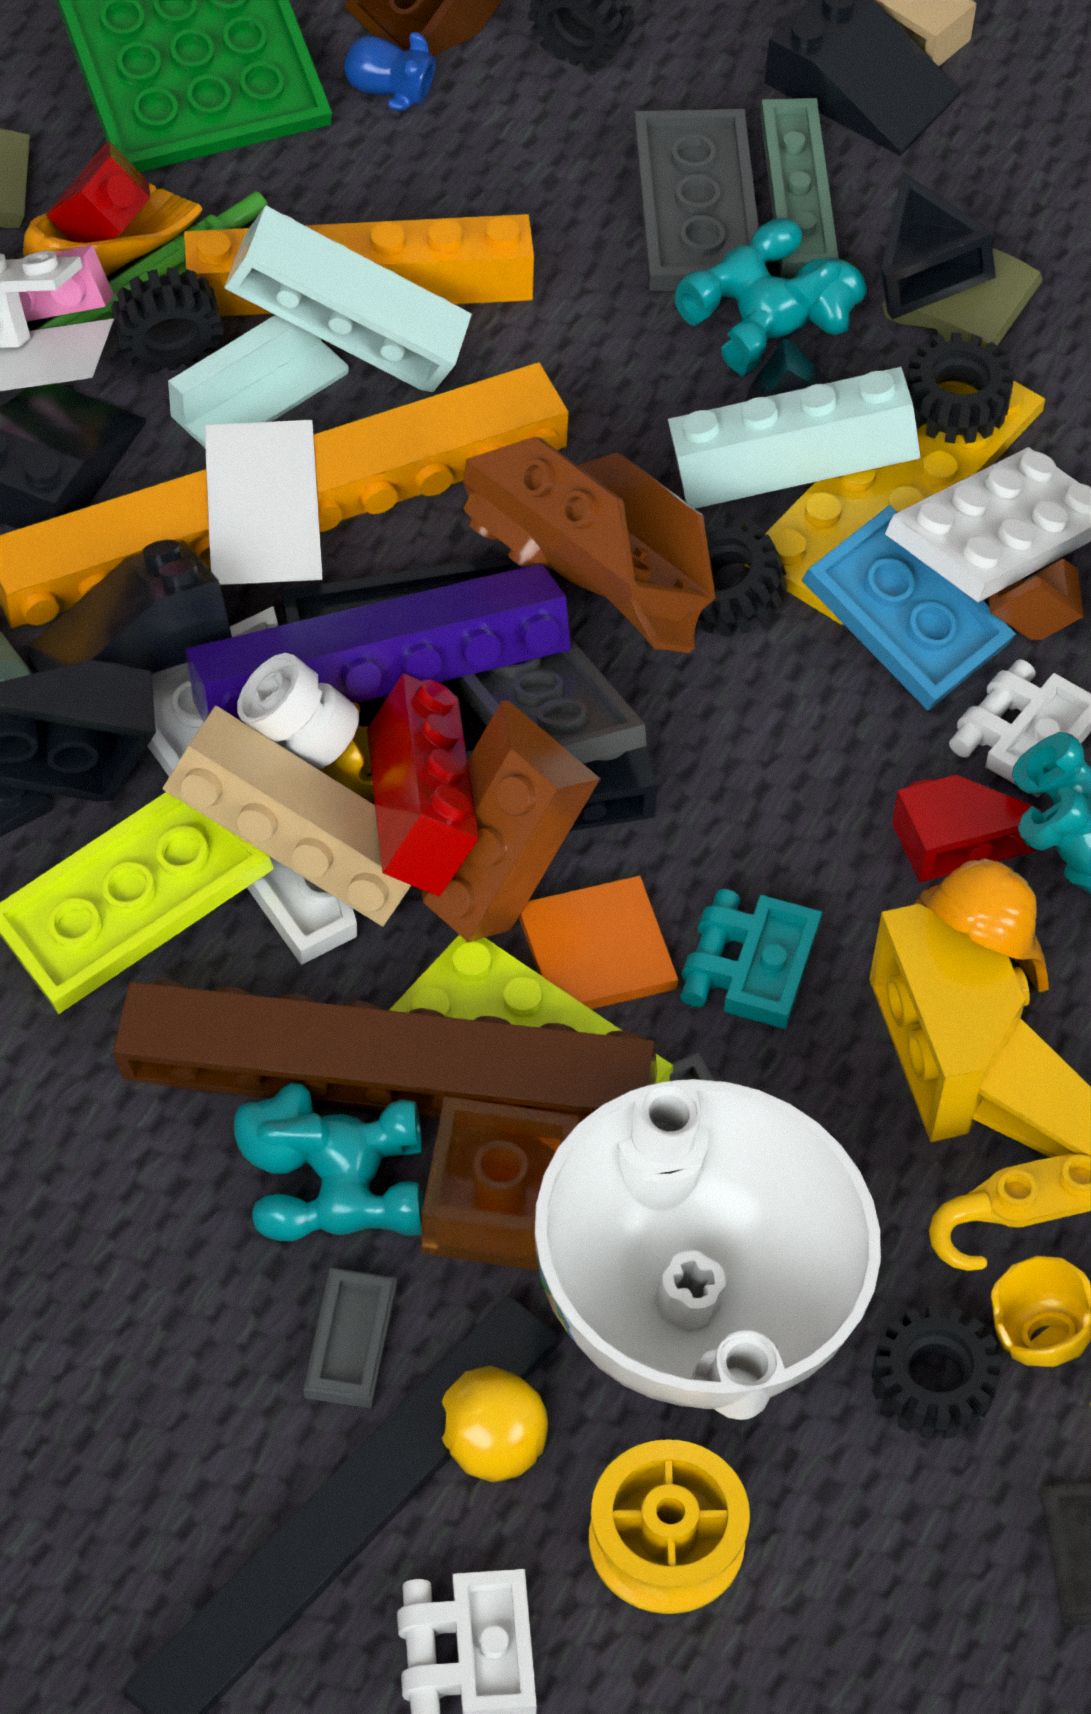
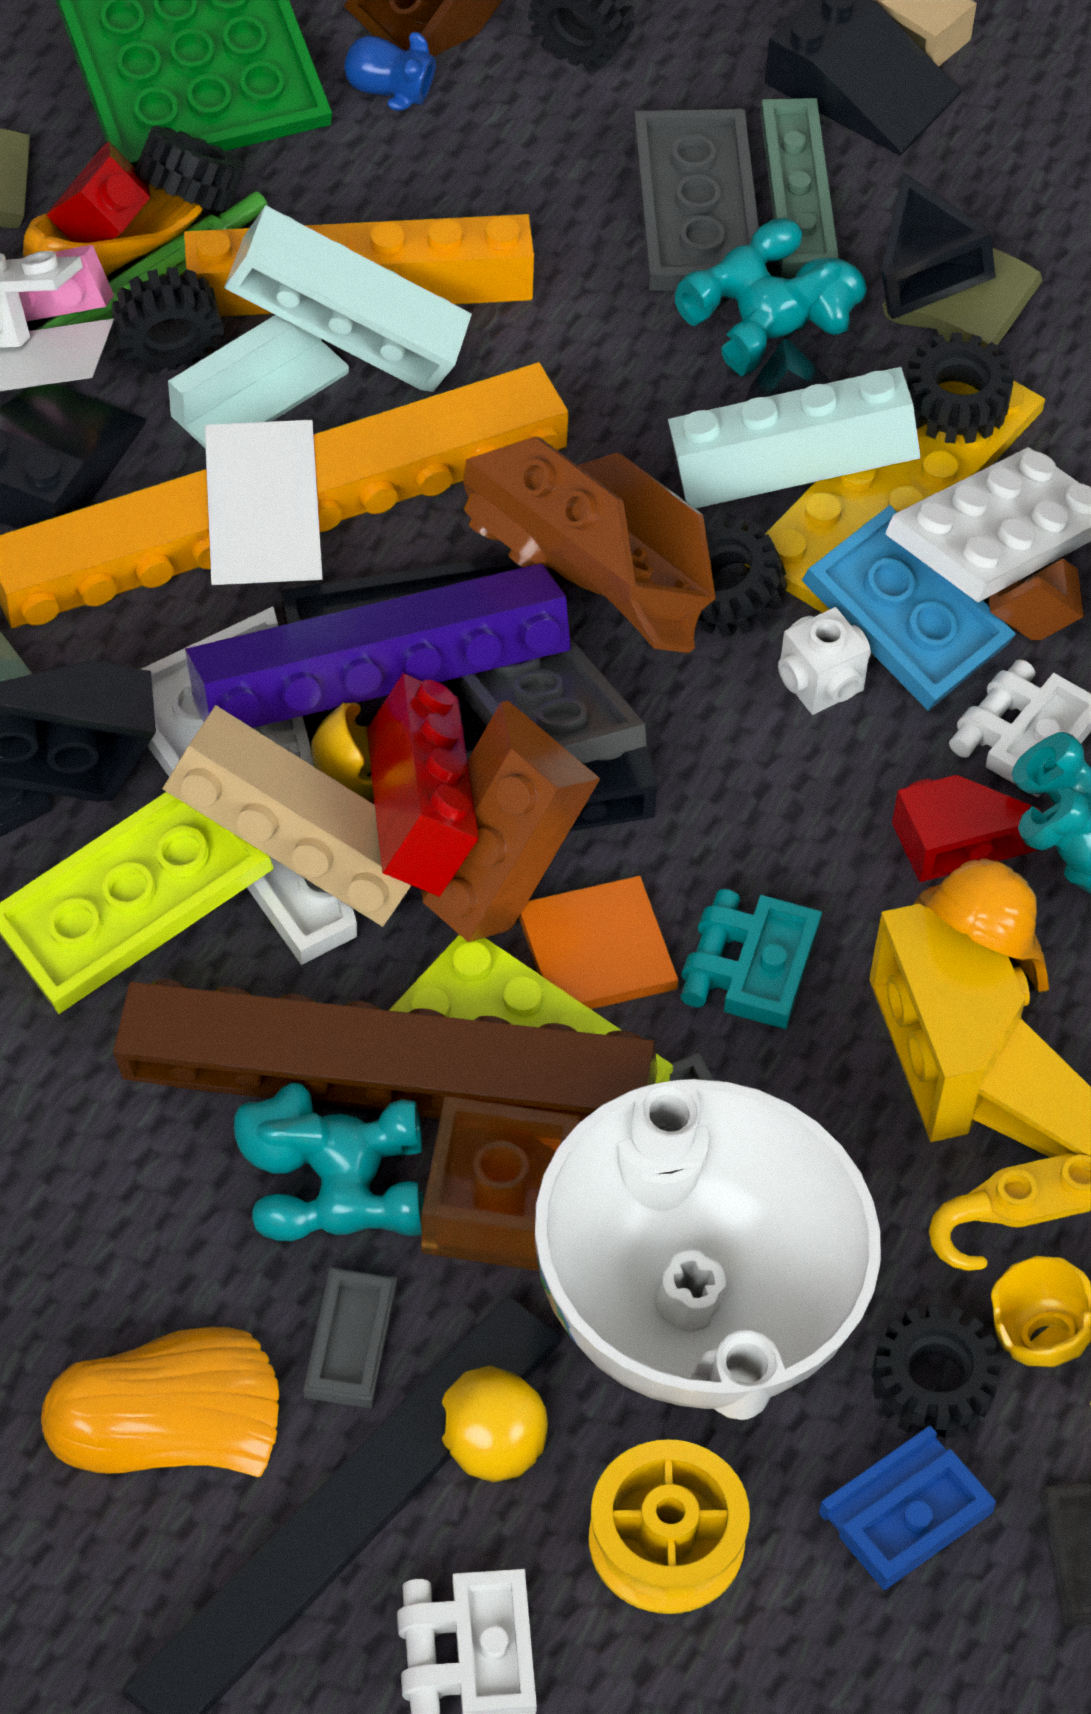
(139, 614): black slope -> none
(167, 1404): none -> light orange hair
(190, 168): none -> black tyre
(297, 711): white wheel -> none
(824, 660): none -> white brick
(907, 1507): none -> blue plate

